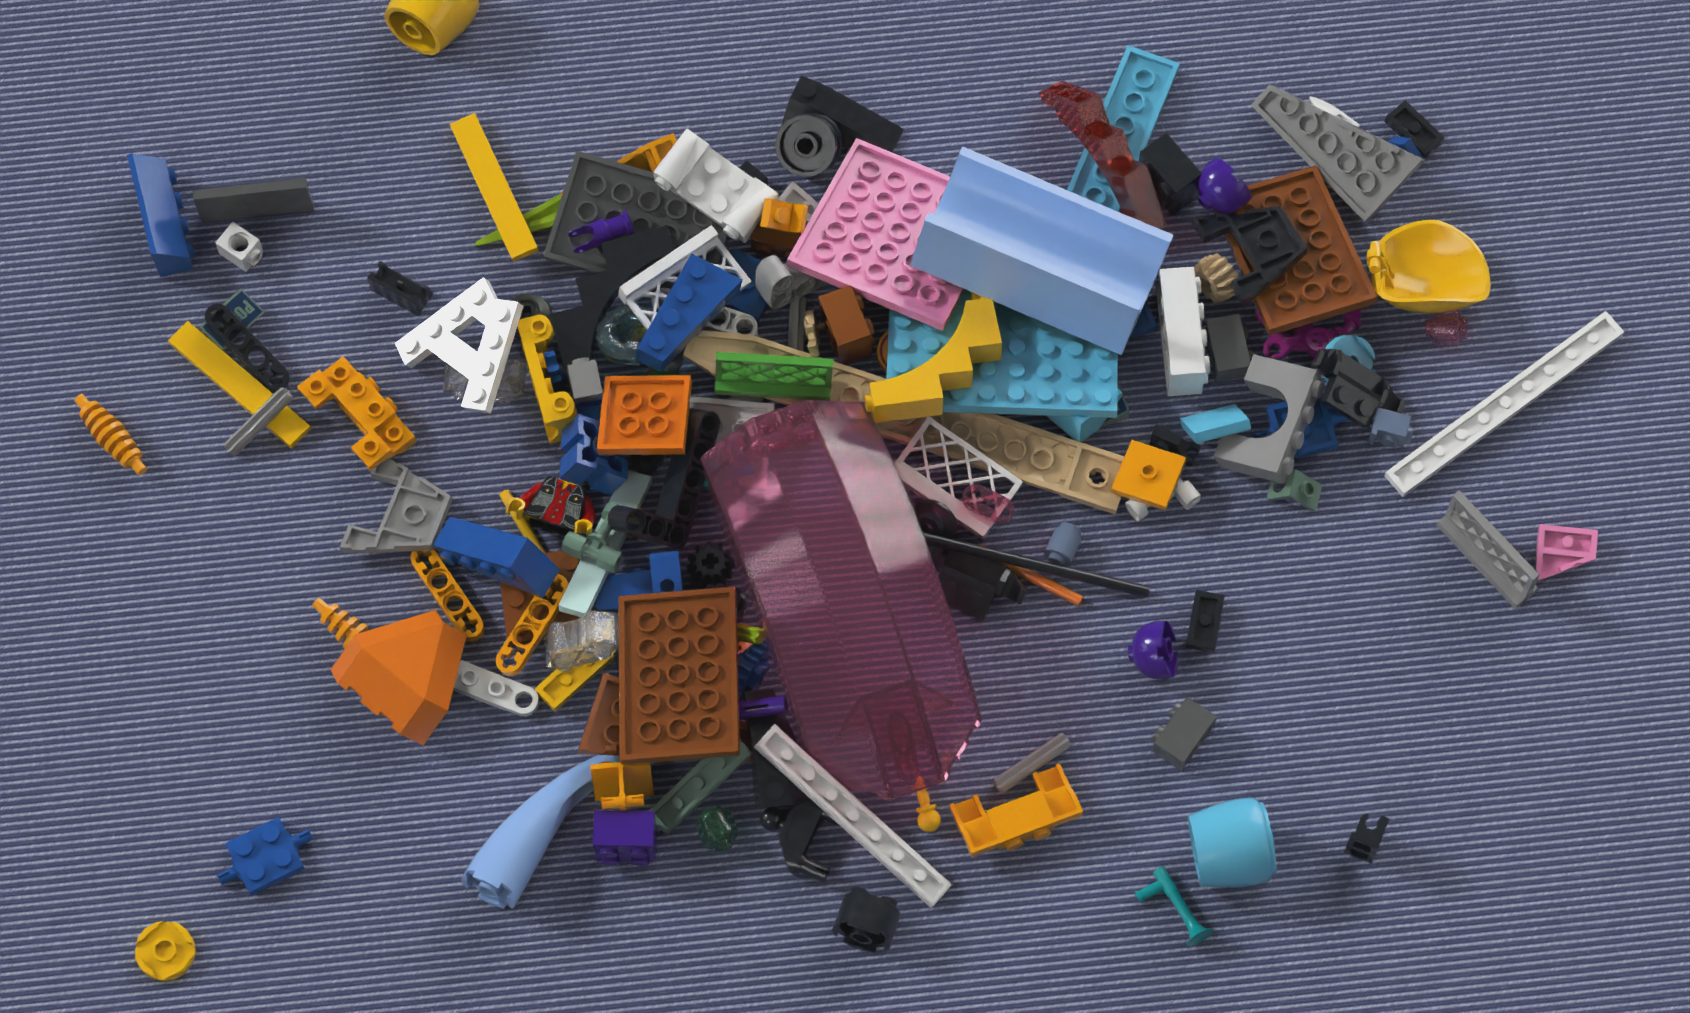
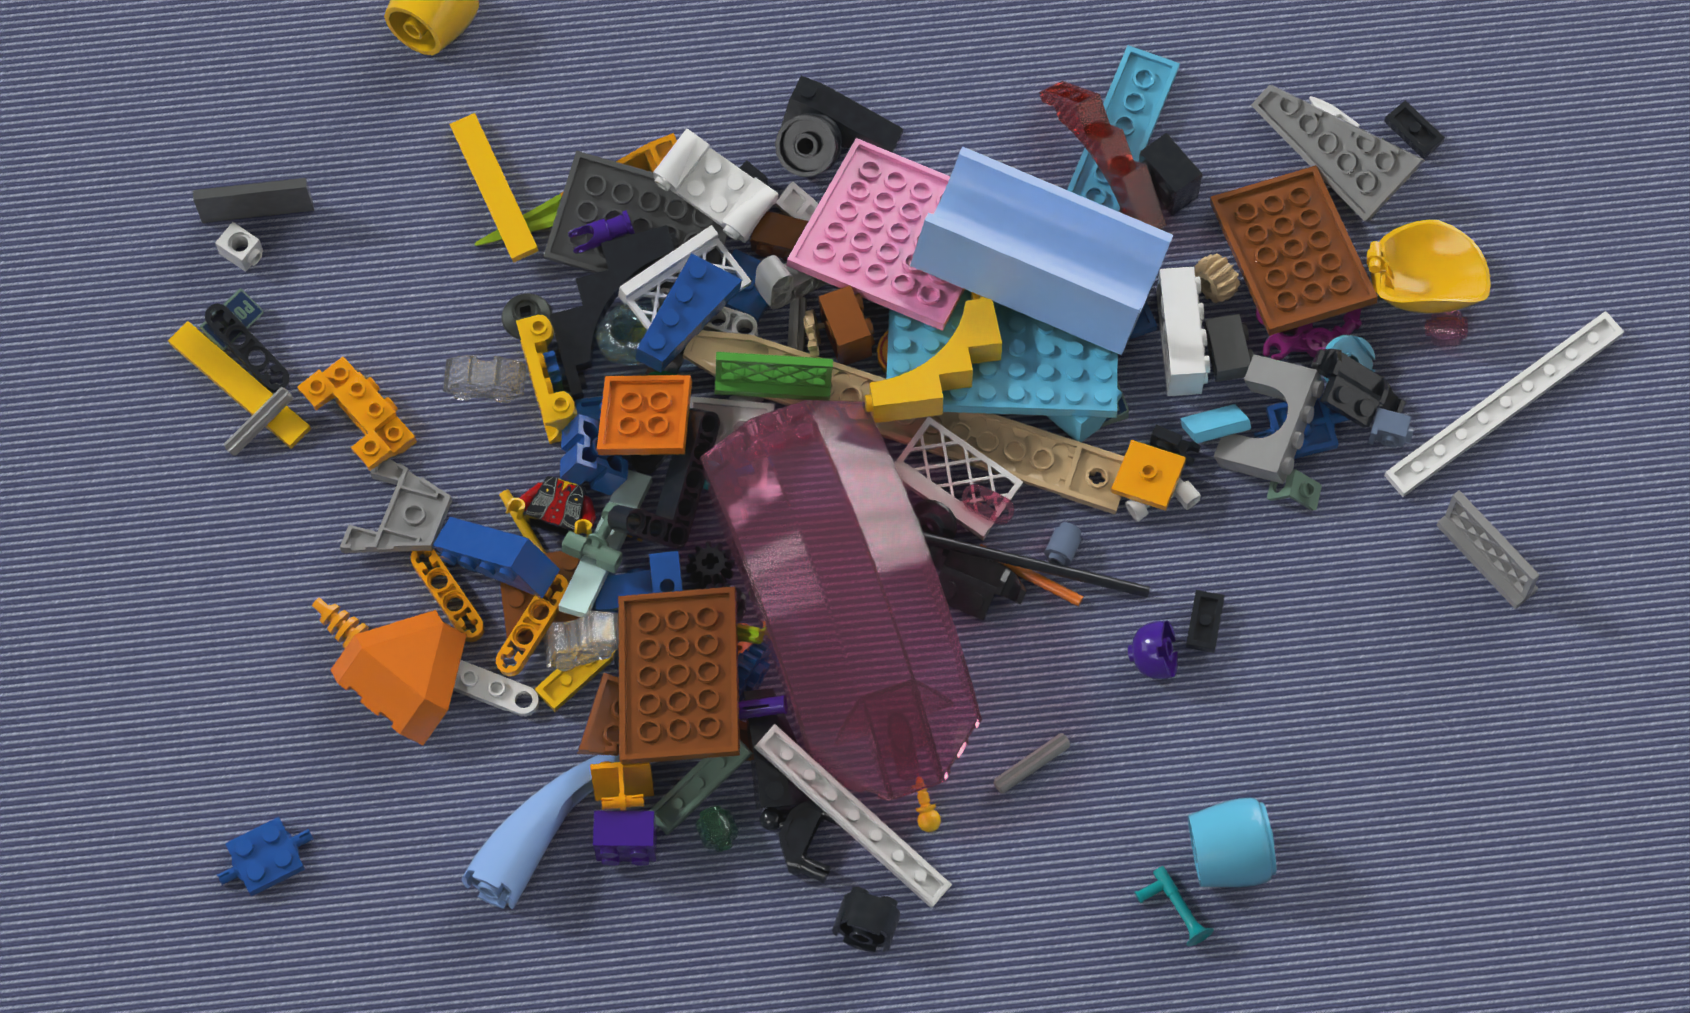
(110, 434): light orange piece -> none
(161, 214): blue slope -> none
(165, 951): yellow tile -> none
(399, 289): black hinge -> none
(482, 367): white plate -> none
(584, 380): light grey brick -> none
(784, 216): light orange bracket -> none
(1019, 819): light orange bracket -> none
(1183, 733): dark grey brick -> none
(1220, 189): dark purple cylinder -> none
(1266, 241): black wing -> none
(1366, 841): black hinge -> none
(1406, 144): blue tile -> none
(1563, 549): bright pink wing -> none

